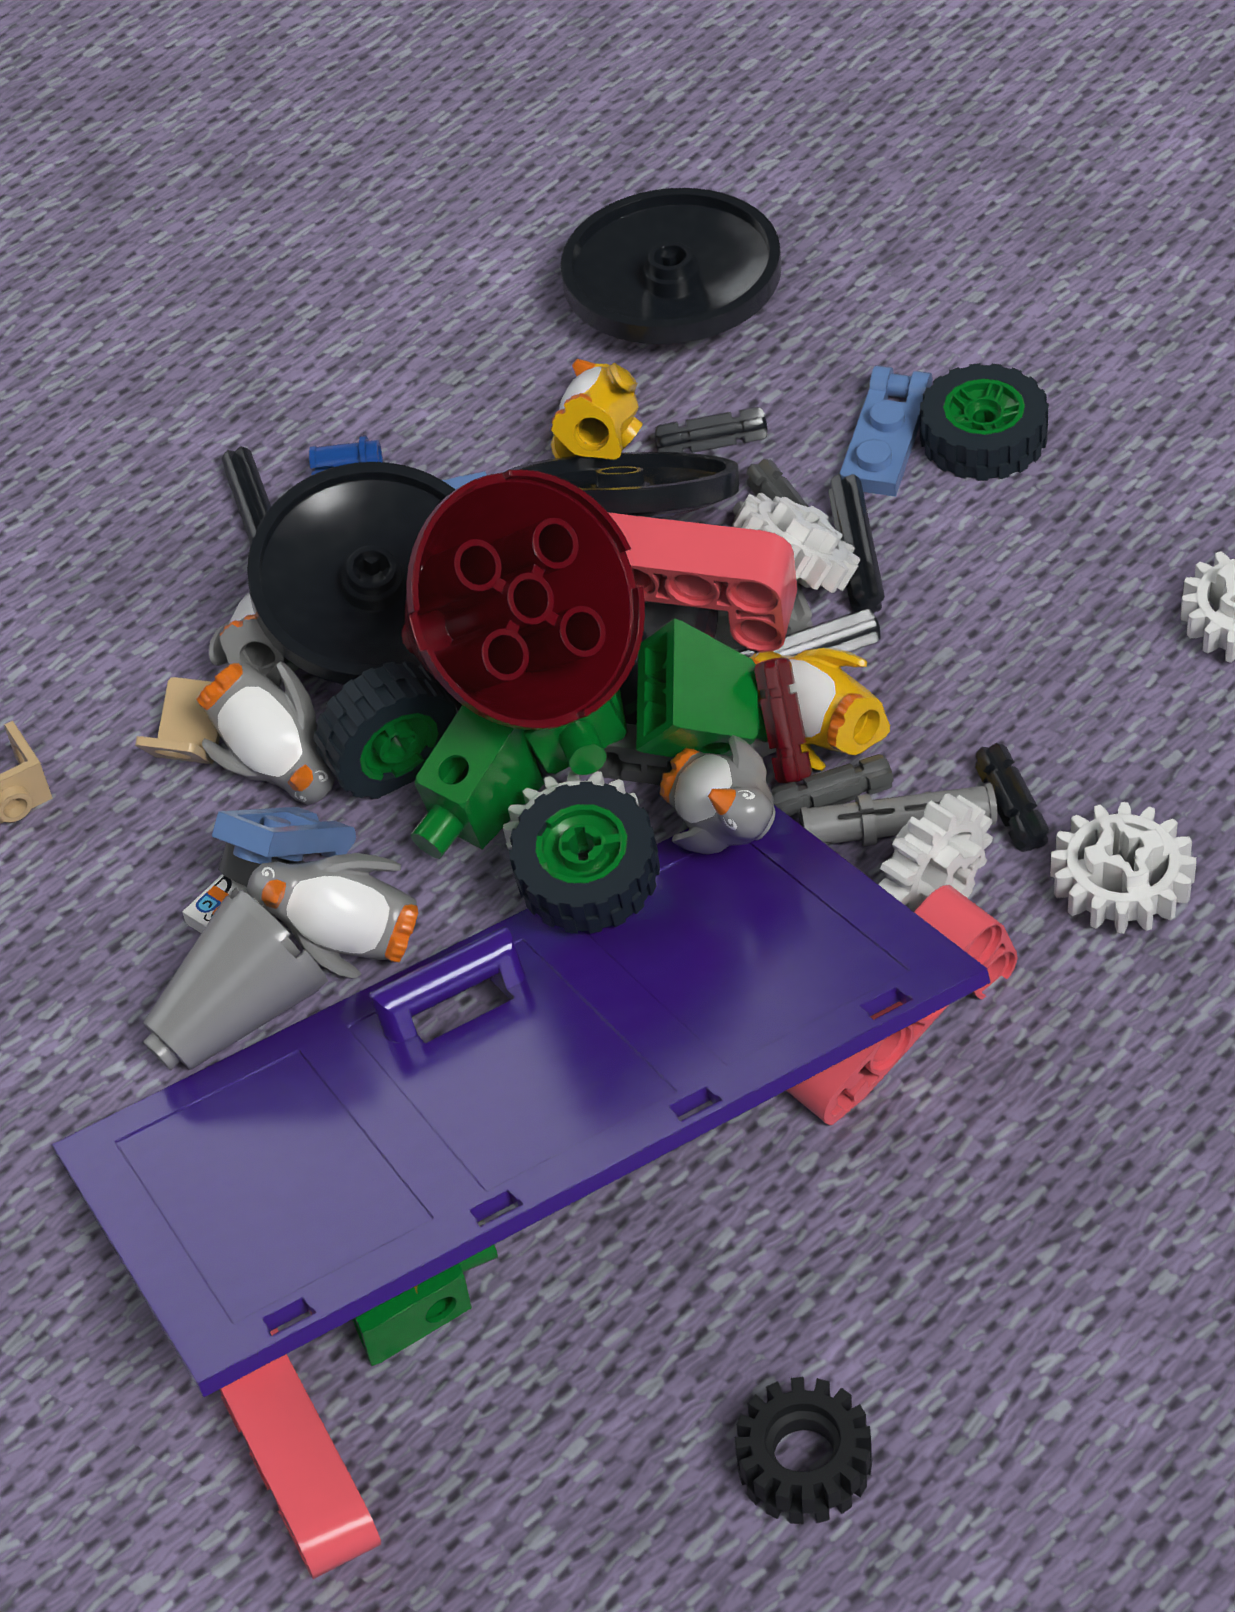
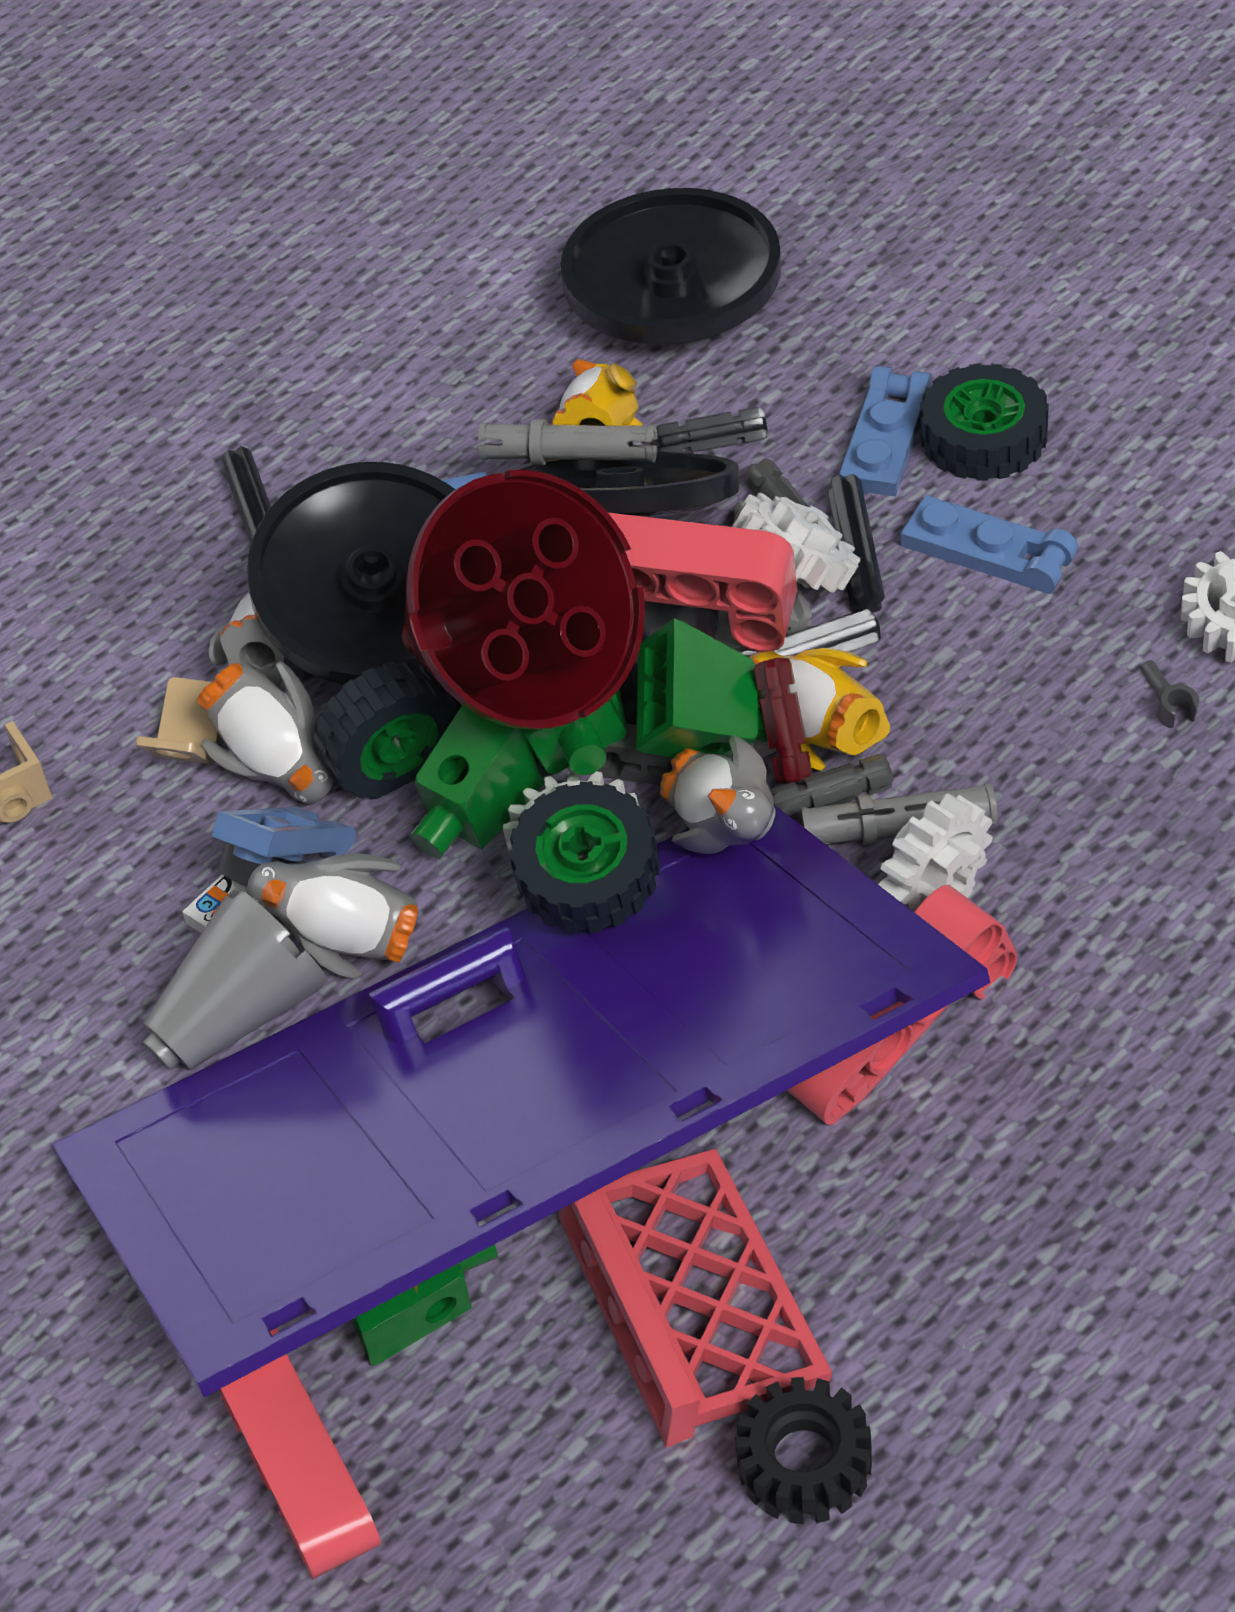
(341, 454): blue pin -> none
(566, 442): none -> light grey pin
(641, 1324): none -> coral fence
(989, 544): none -> medium blue plate
(1013, 797): black axle -> none
(1119, 865): white gear -> none
(1170, 695): none -> dark grey hand

